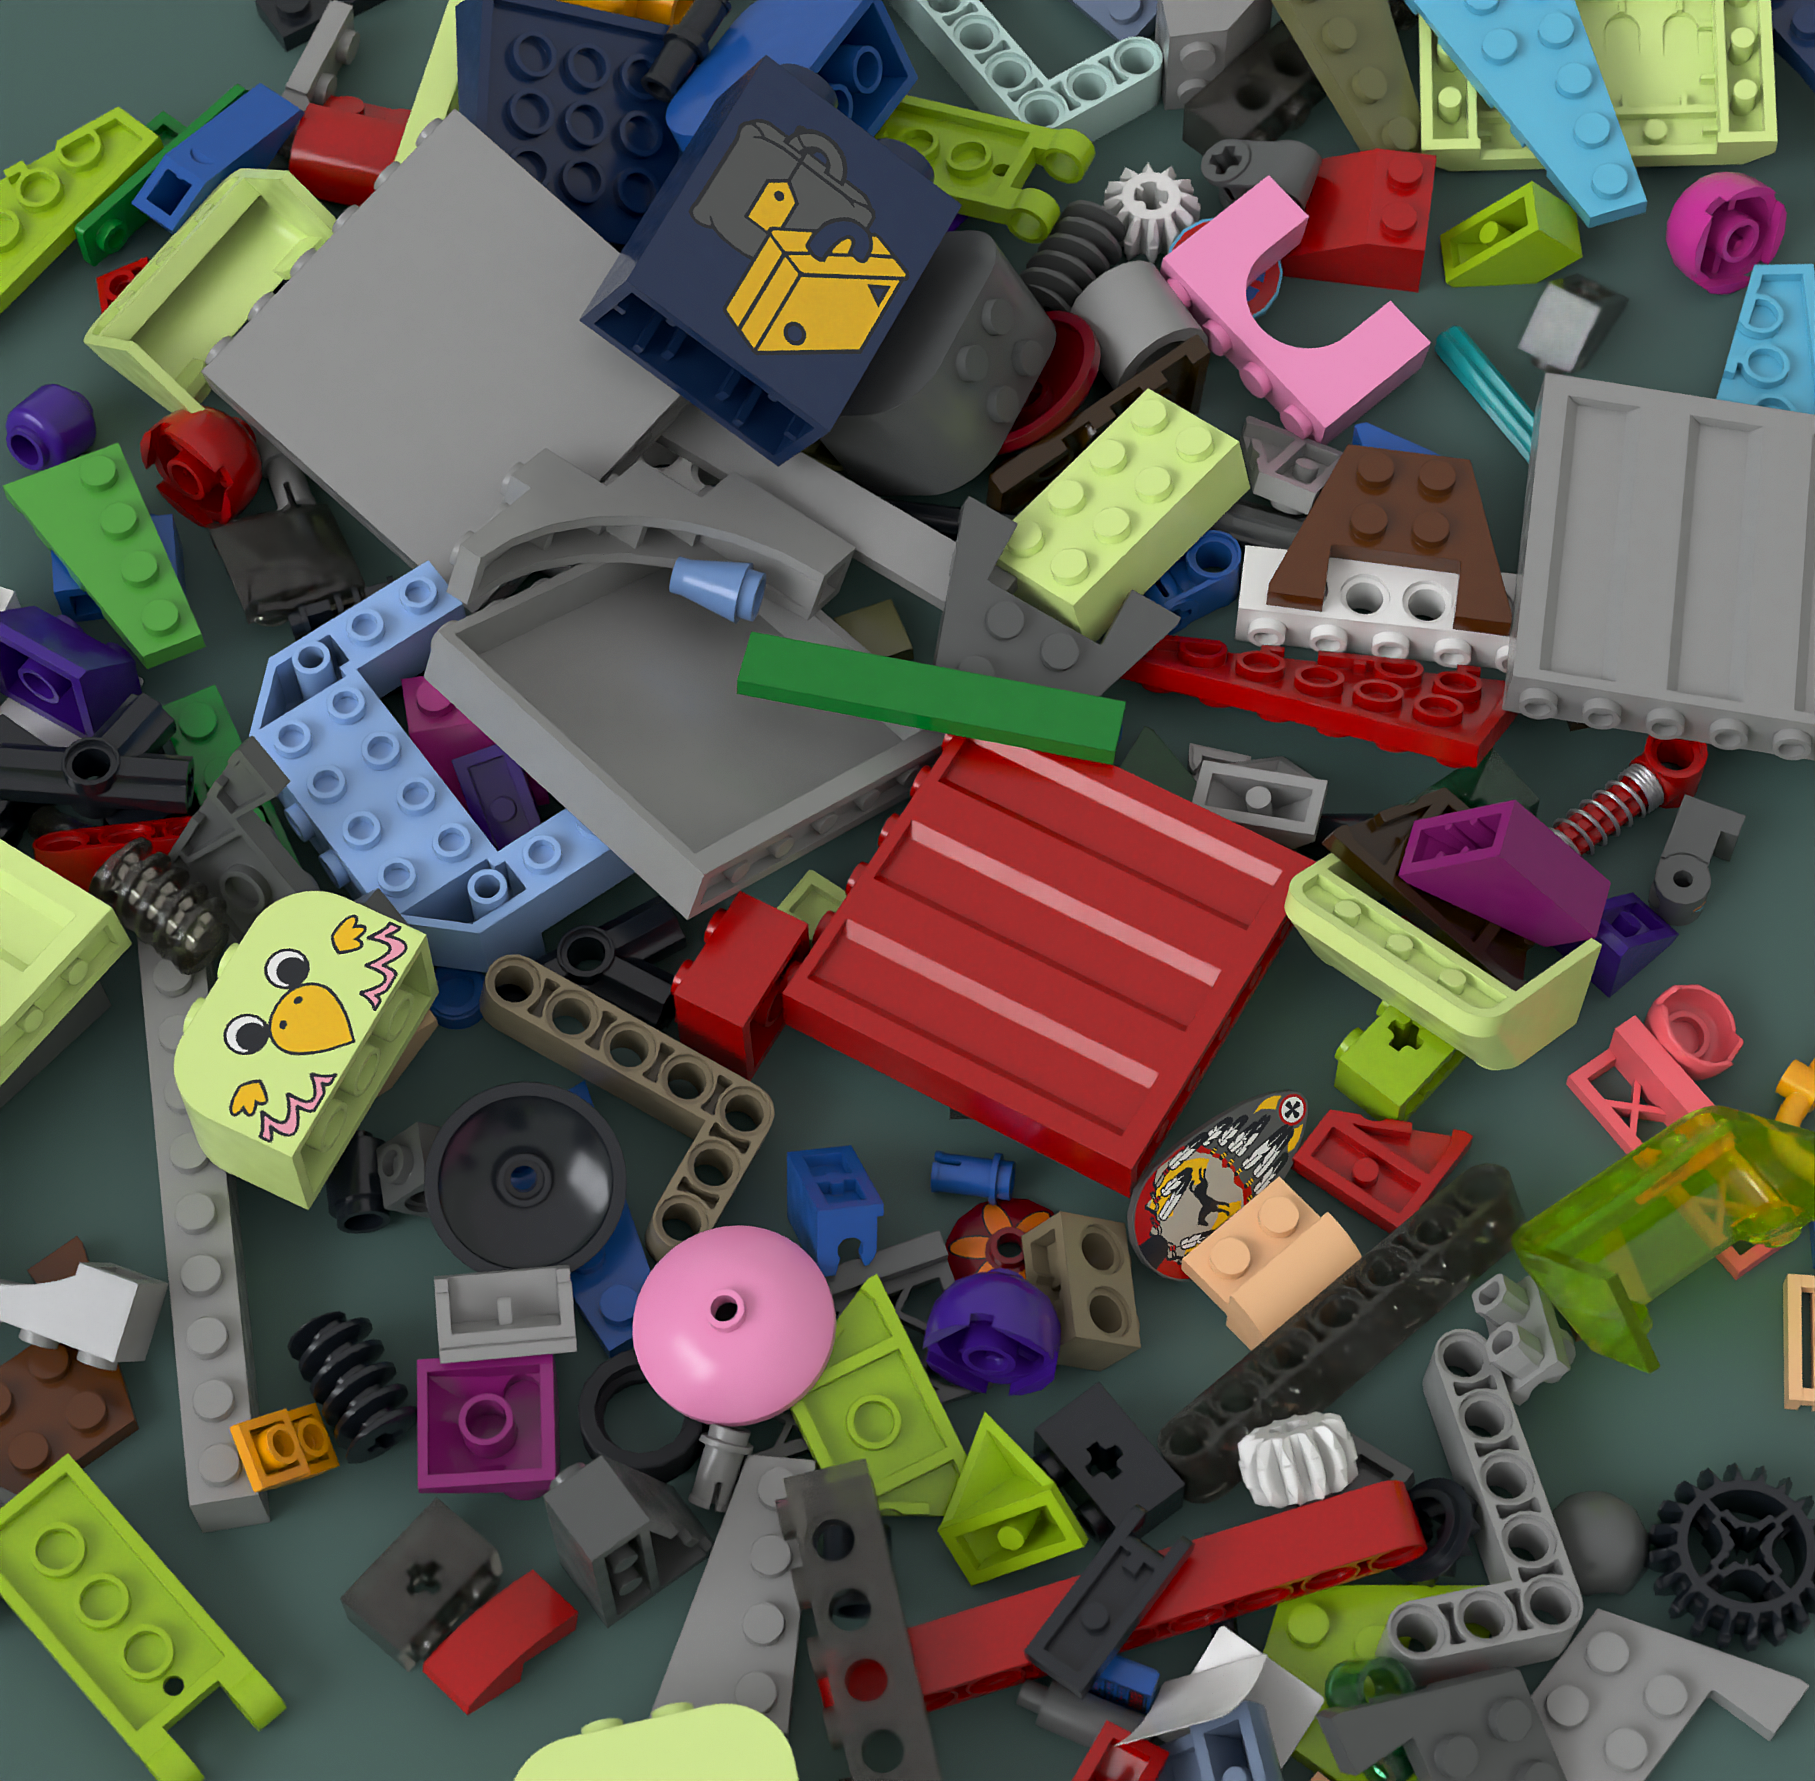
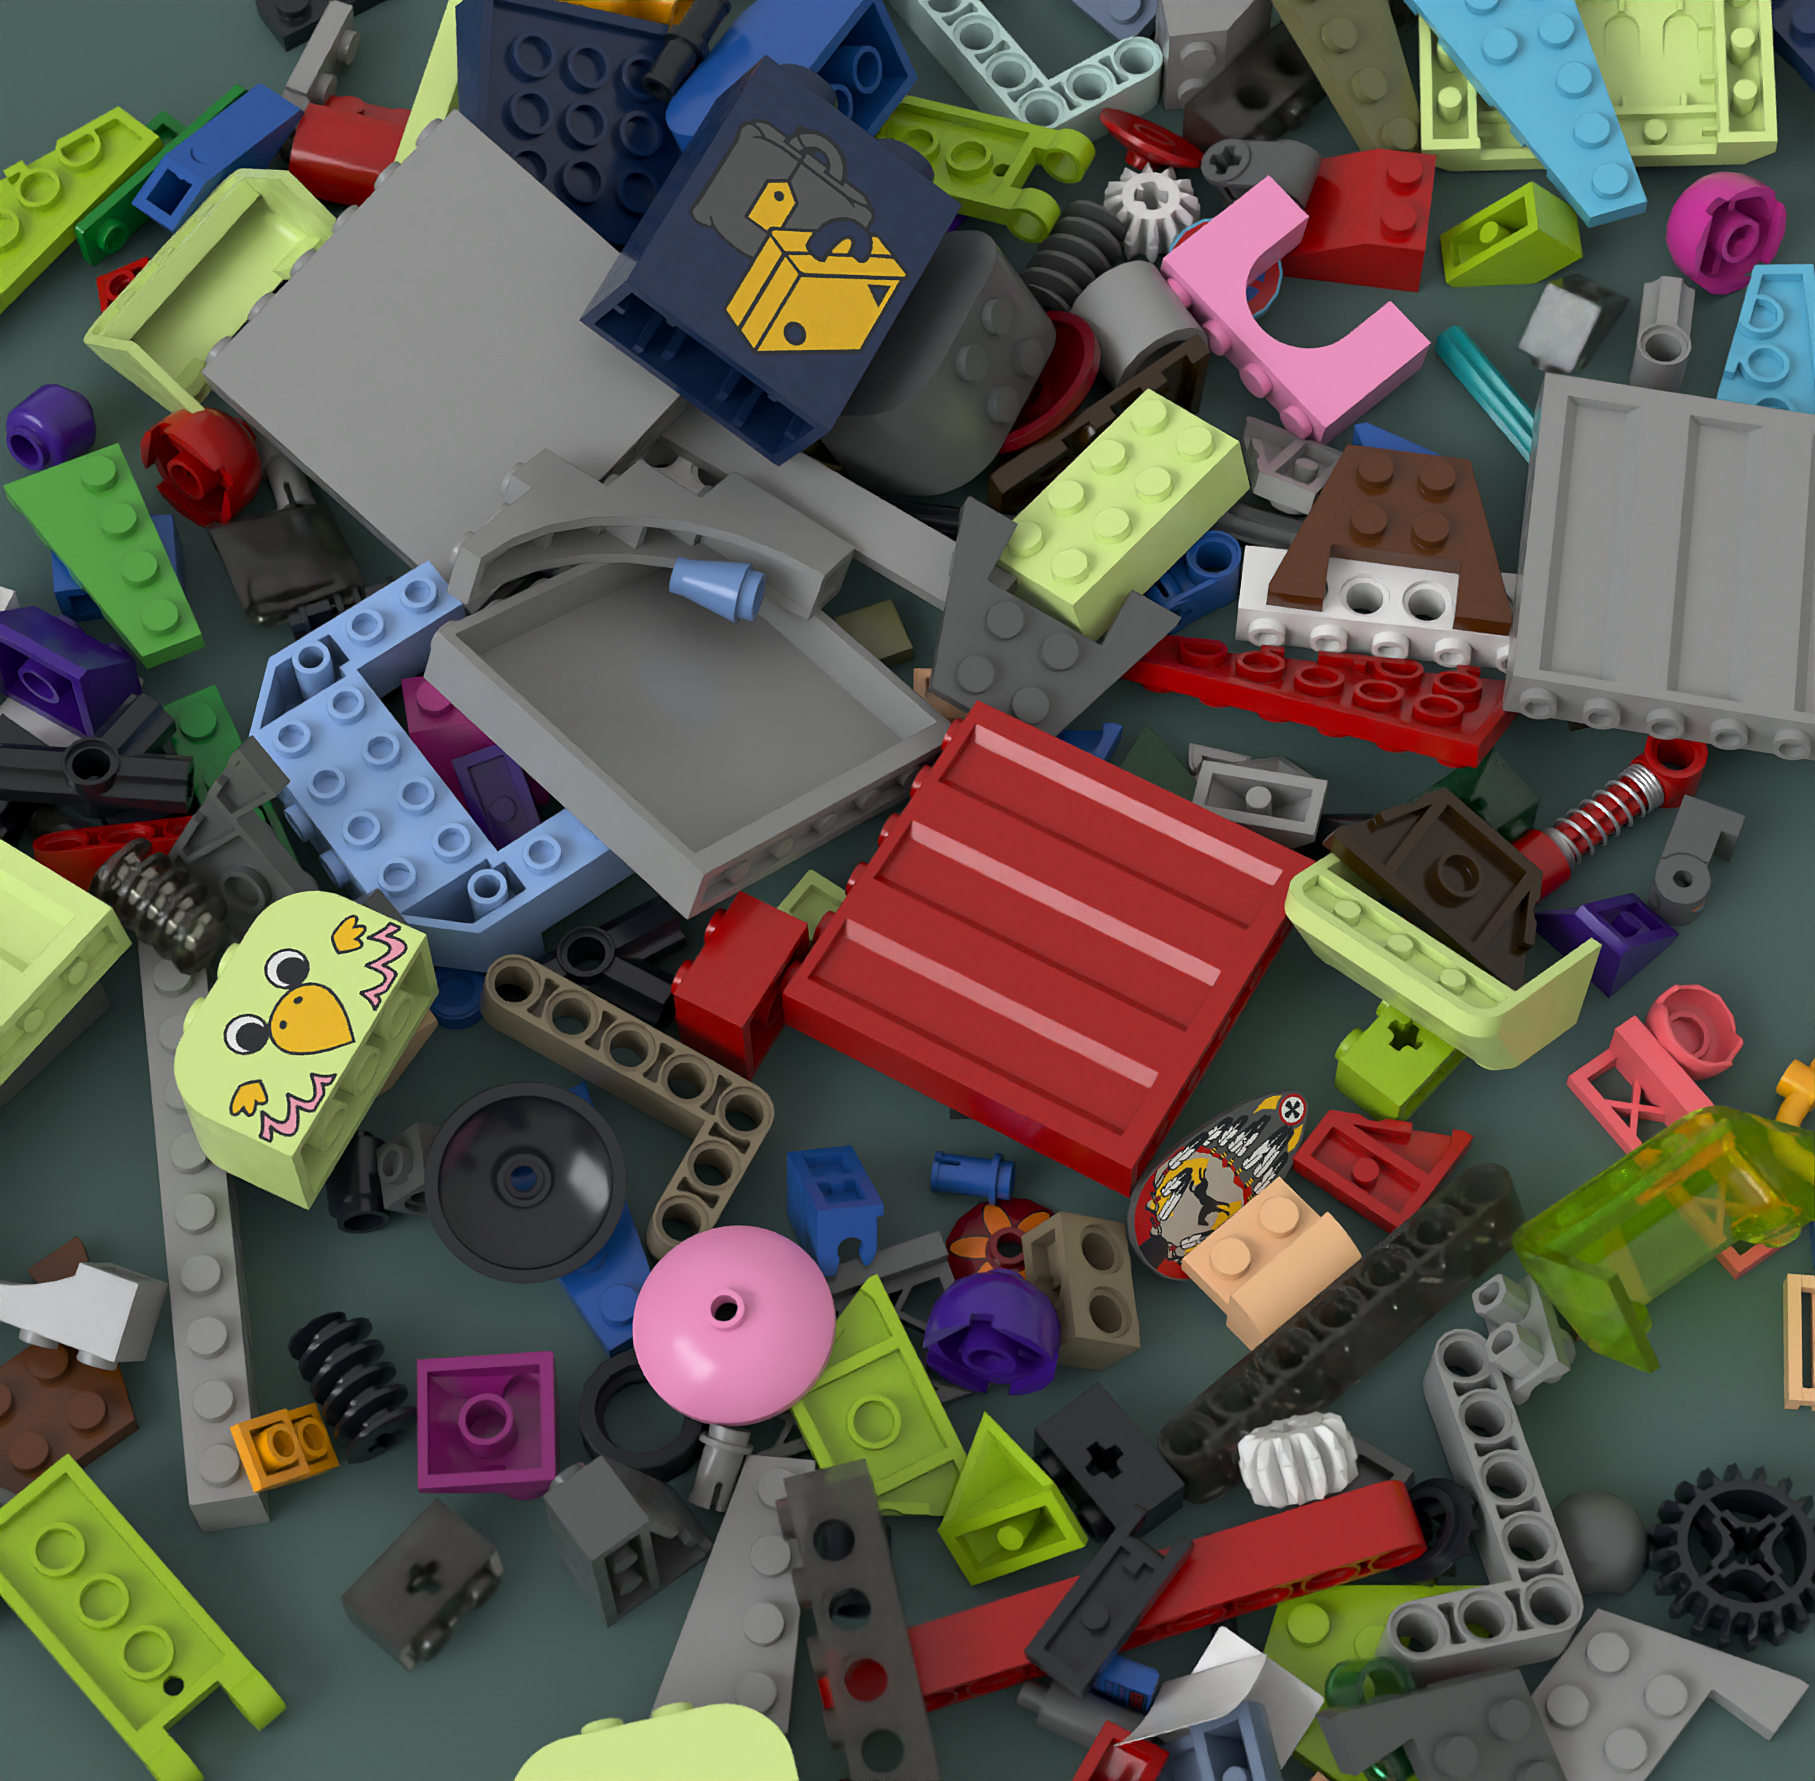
(496, 1640): red slope -> none
(505, 1314): light grey hinge -> none
(931, 697): green tile -> none
(1149, 142): none -> red dish
(1507, 872): magenta slope -> none
(1663, 335): none -> light grey piece

